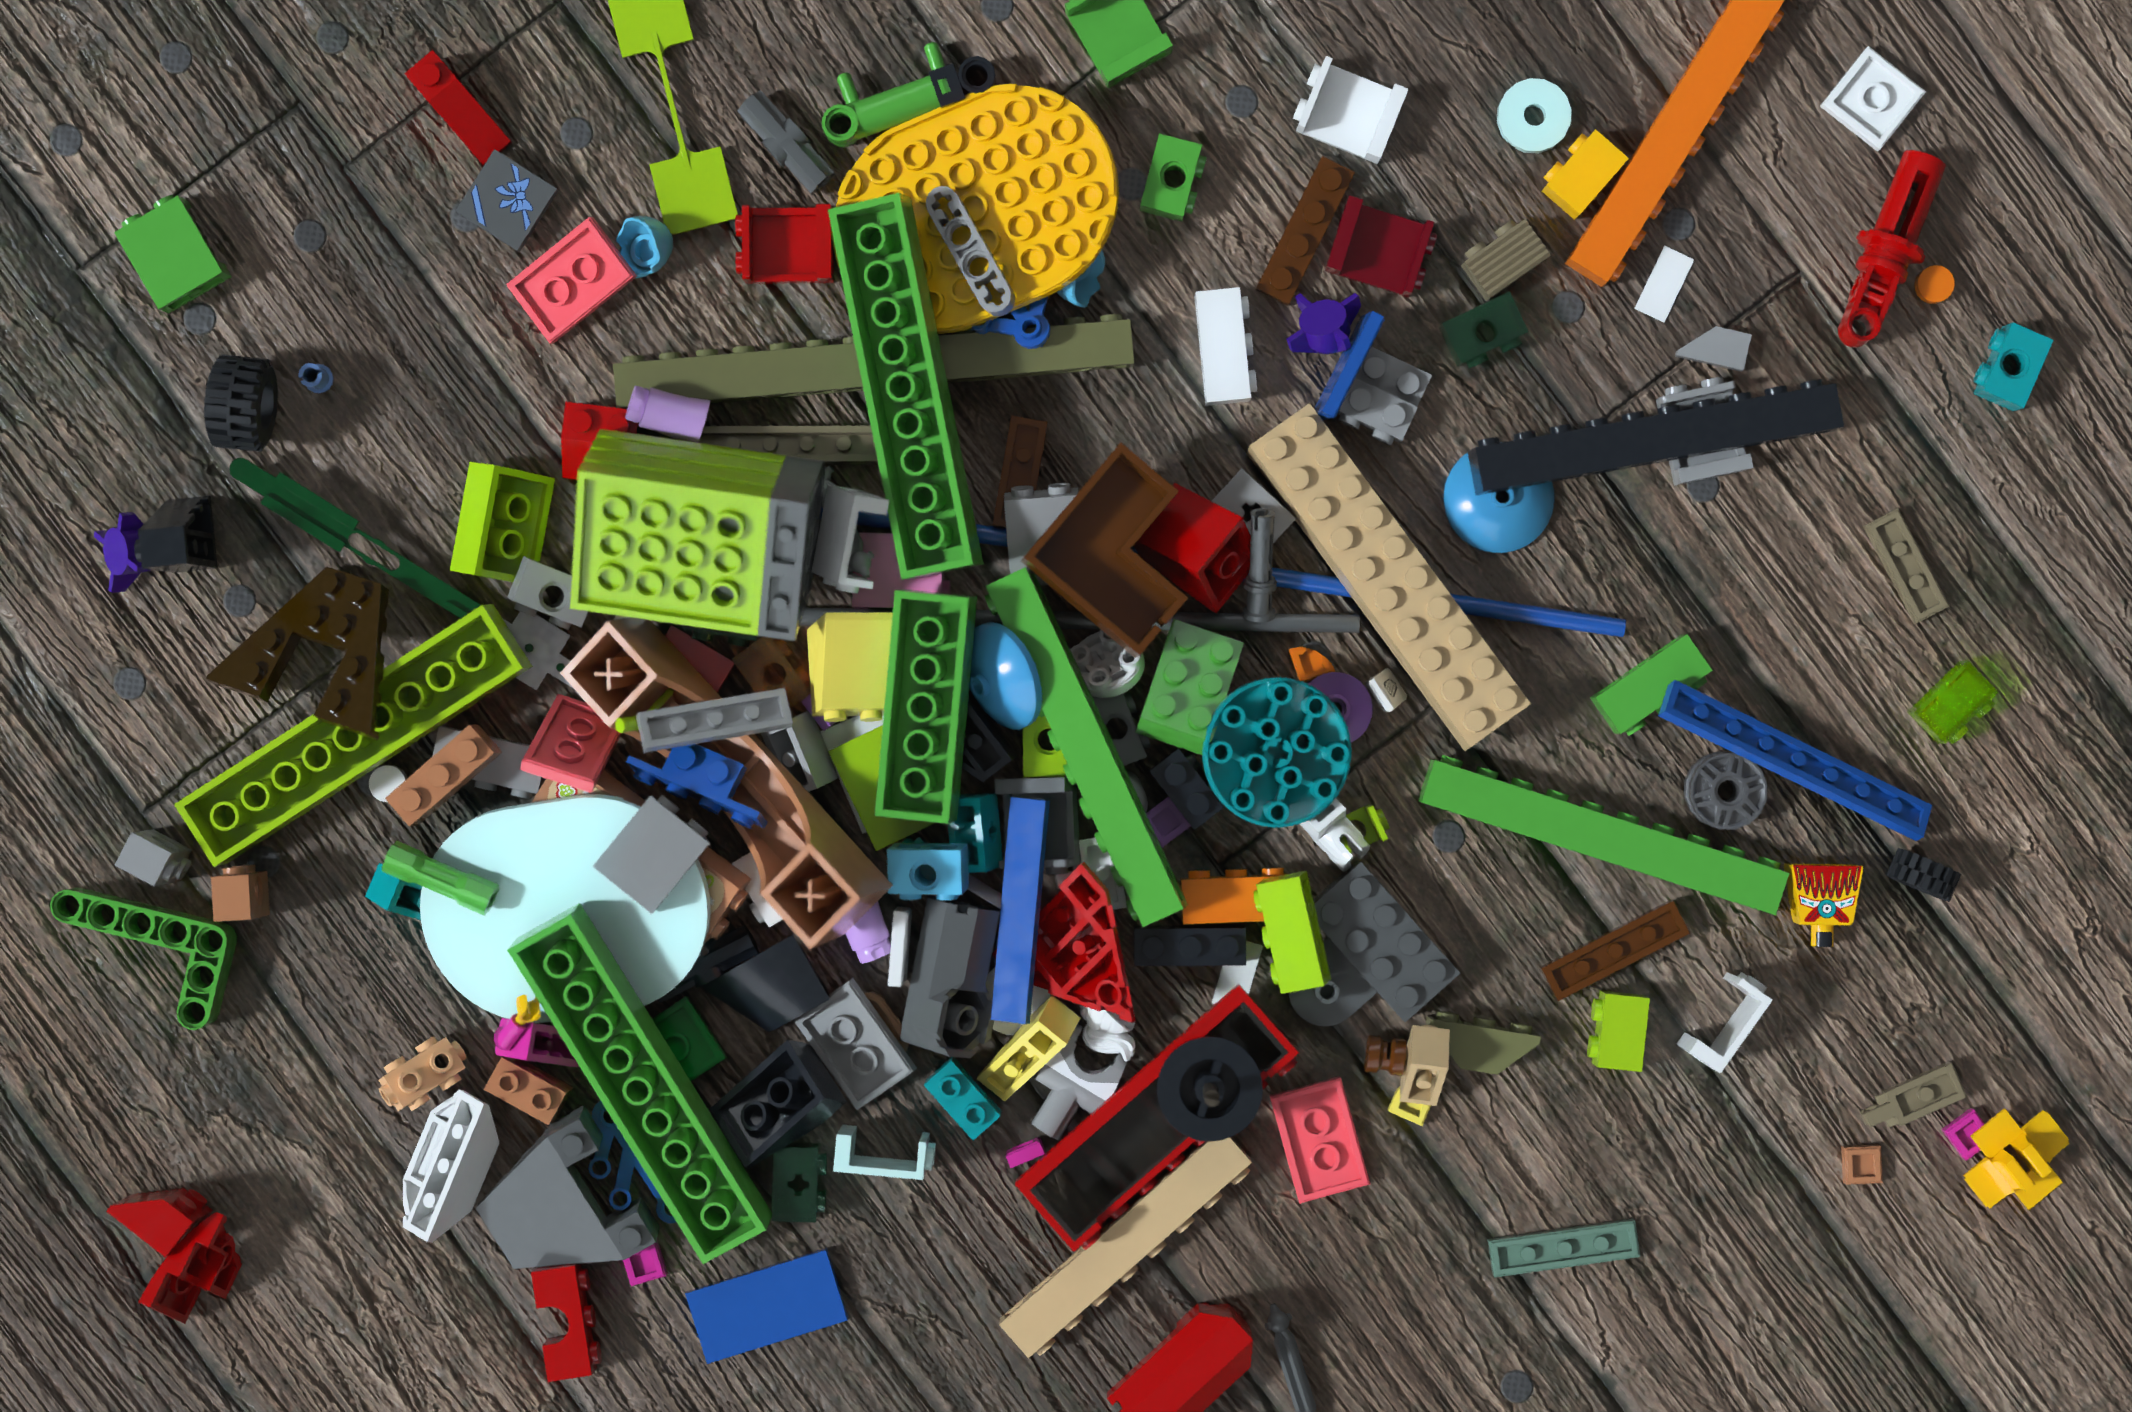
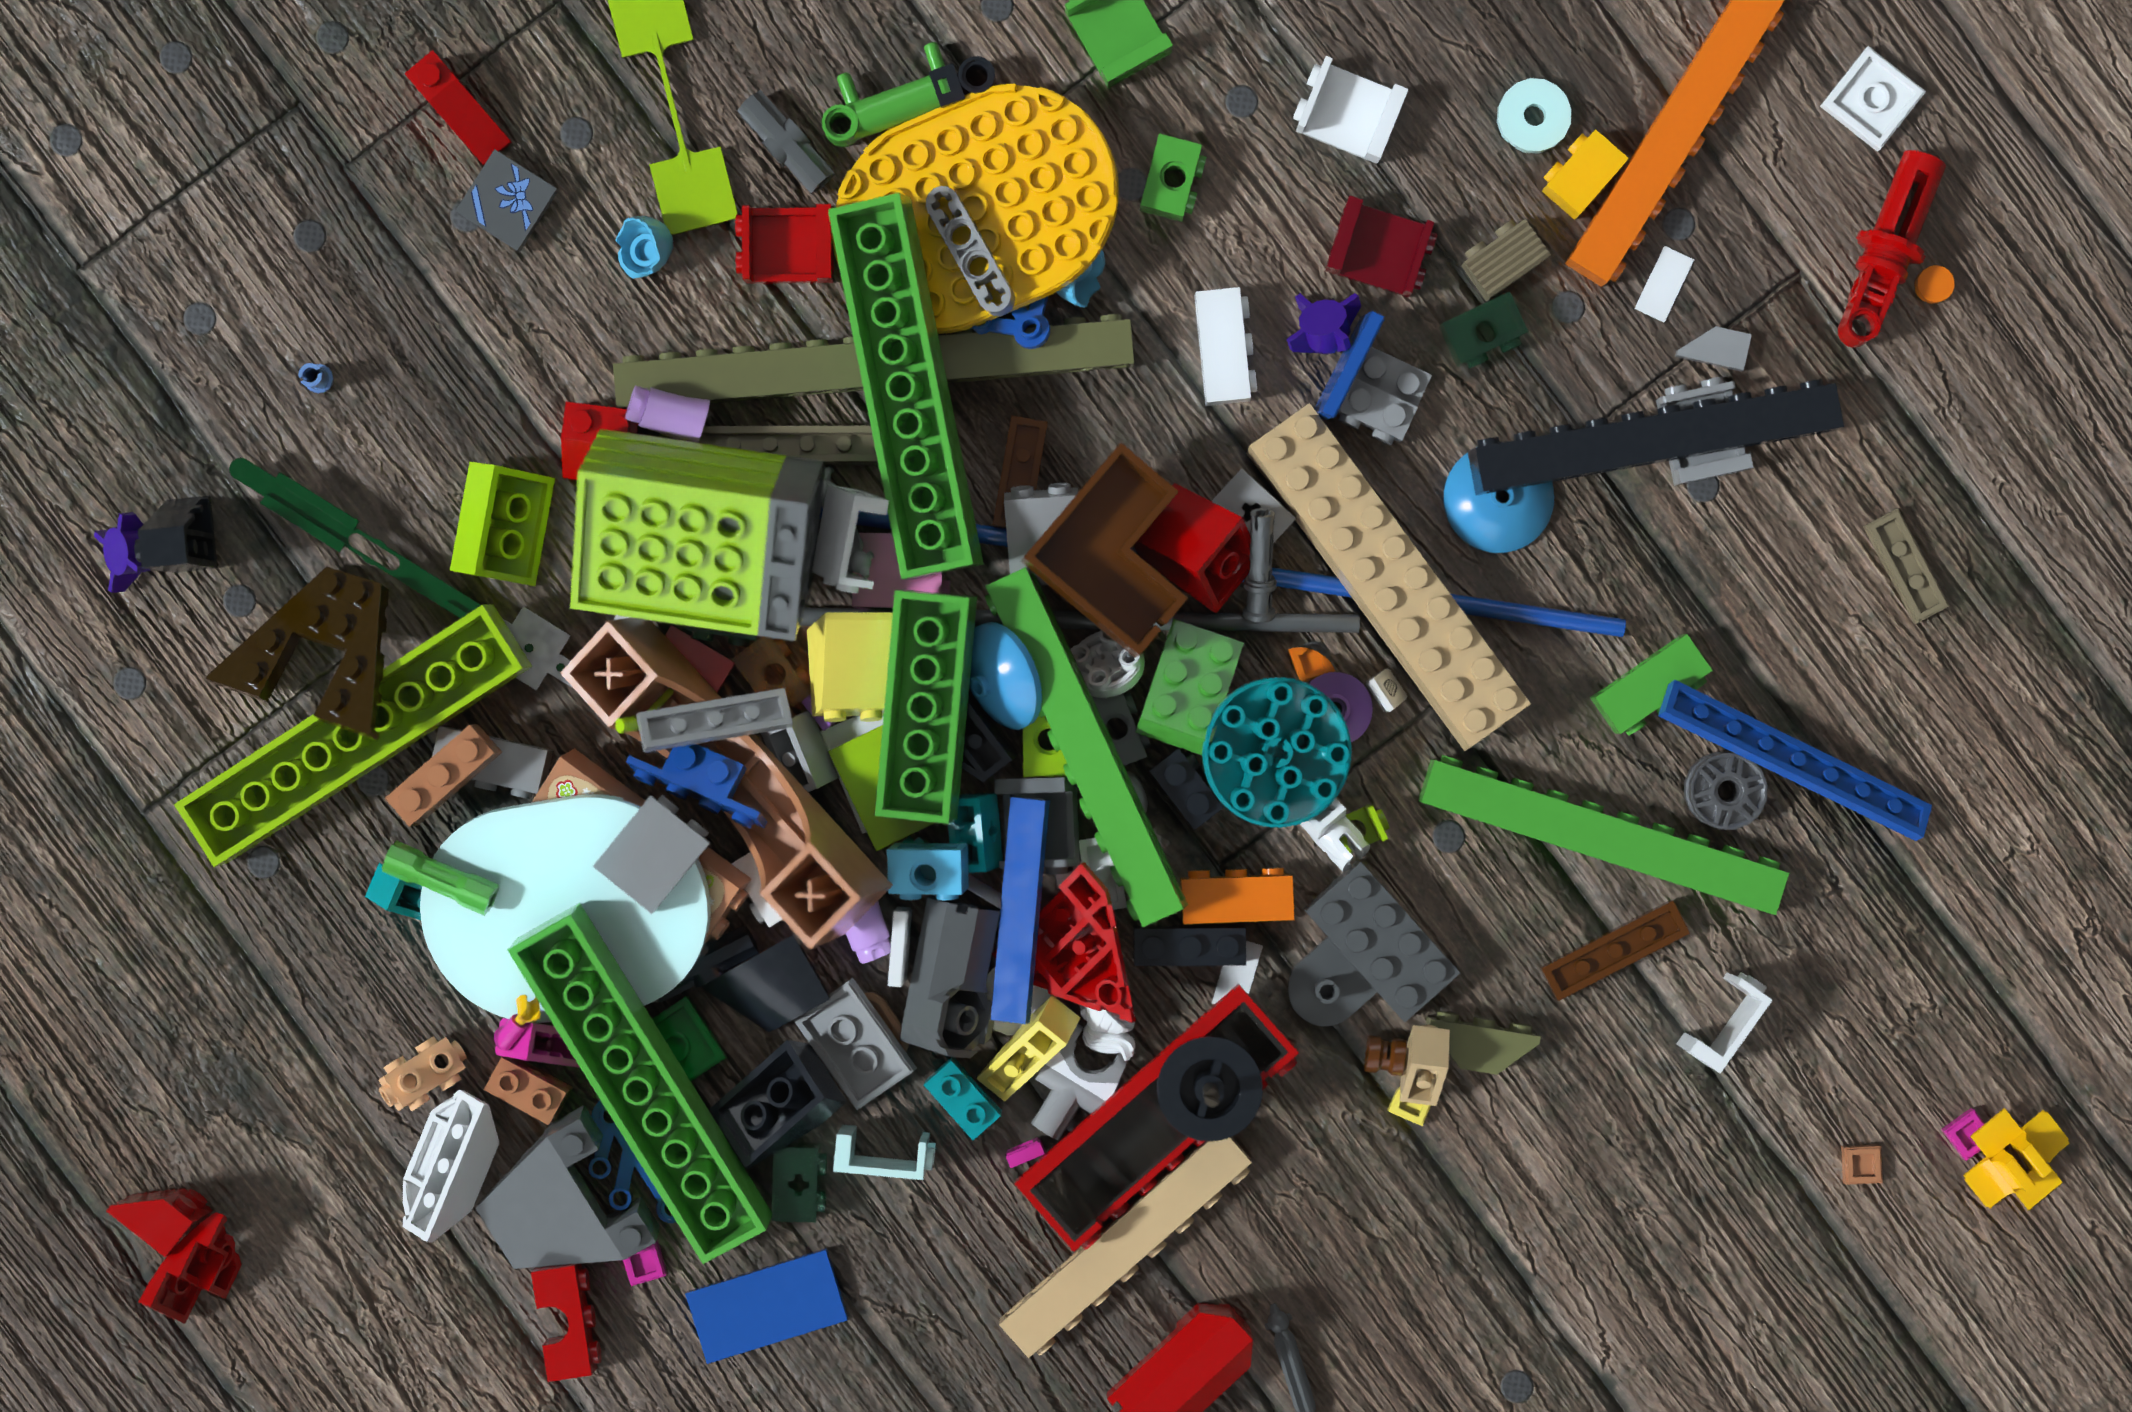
(154, 858): light grey brick -> none
(161, 934): bright green beam -> none
(171, 254): bright green panel -> none
(240, 894): nougat brick -> none
(241, 403): black tyre -> none
(385, 780): white tile -> none
(528, 589): light grey brick -> none
(571, 280): coral tile -> none
(571, 745): coral tile -> none
(1167, 821): medium lavender tile -> none
(1292, 932): lime brick -> none
(1305, 230): reddish brown plate -> none
(1319, 1139): coral tile -> none
(1563, 1247): sand green tile -> none
(1619, 1030): lime brick -> none
(1823, 897): torso -> none
(1915, 1097): dark tan hinge -> none
(1923, 874): black tyre -> none
(1954, 703): clear neon green brick -> none
(2027, 350): teal brick -> none

